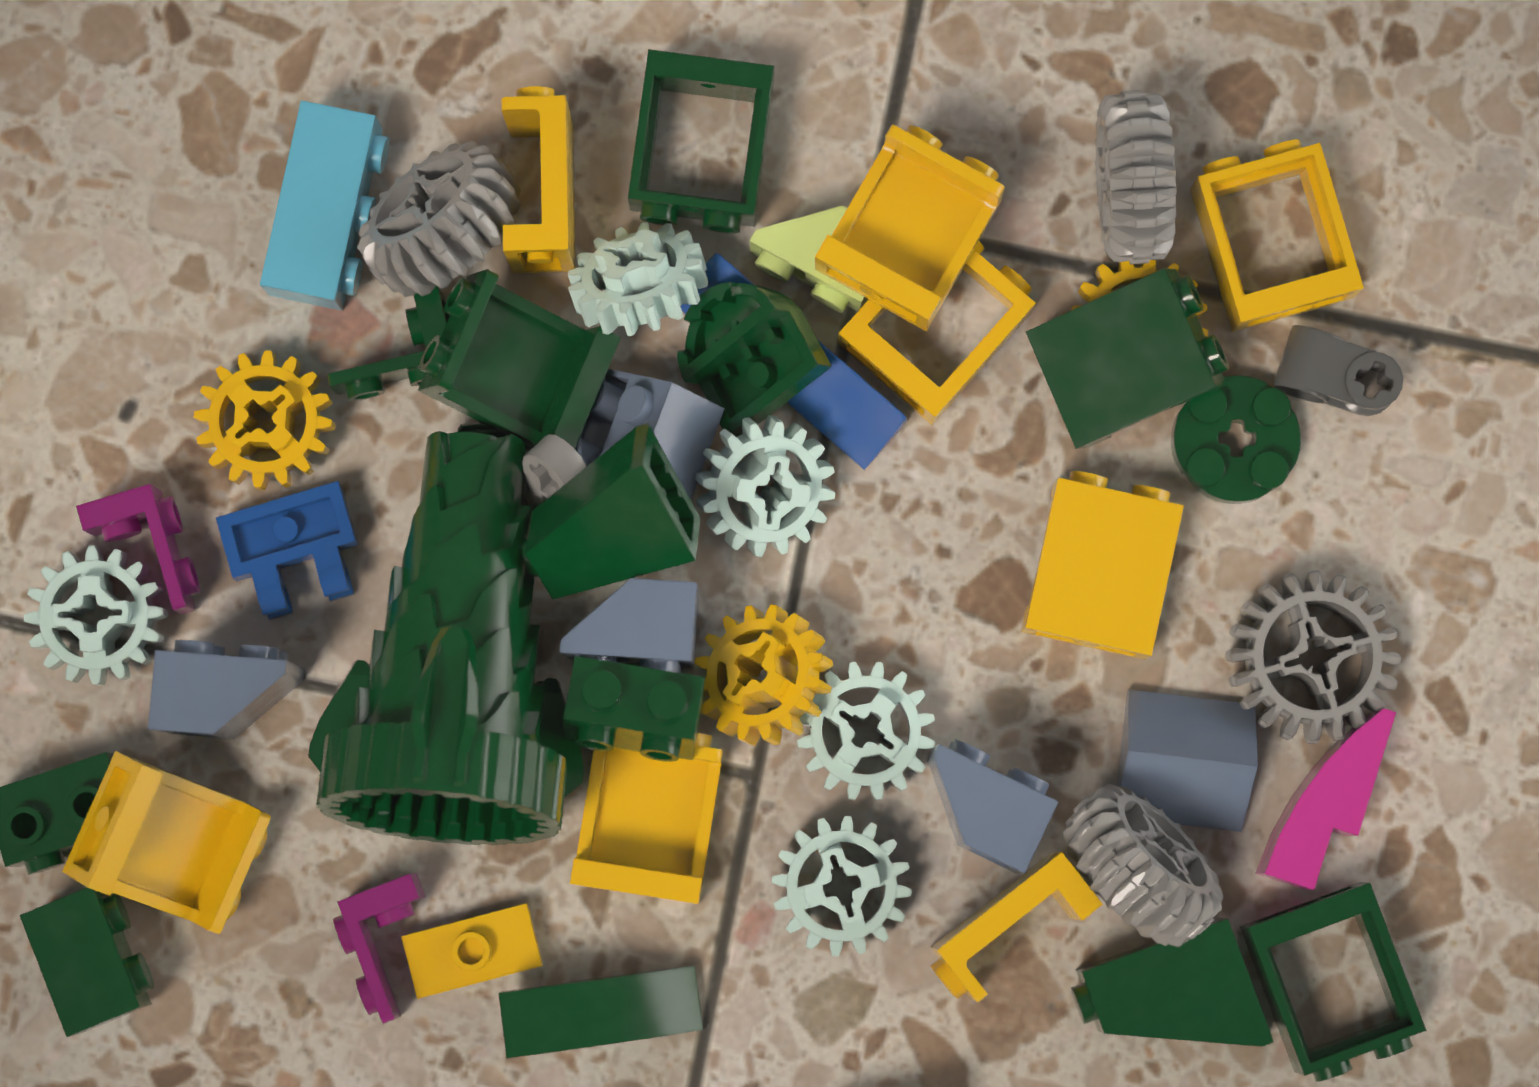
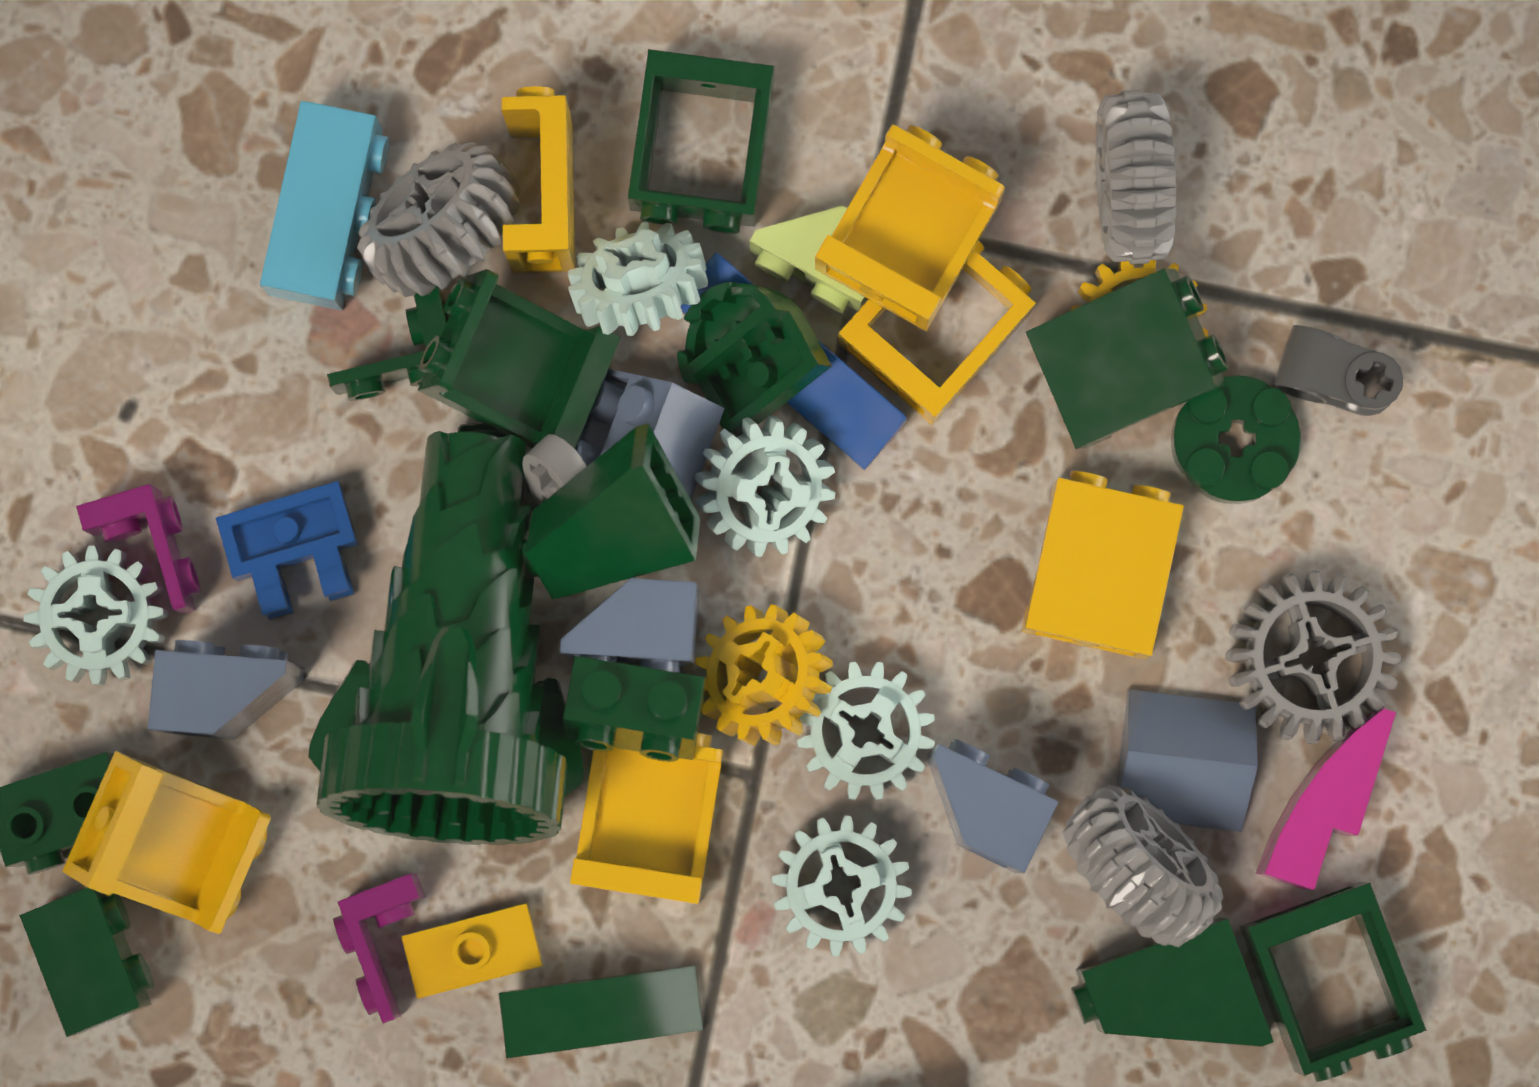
(243, 436): yellow gear -> none
(1049, 876): yellow panel -> none
(1292, 298): yellow window -> none

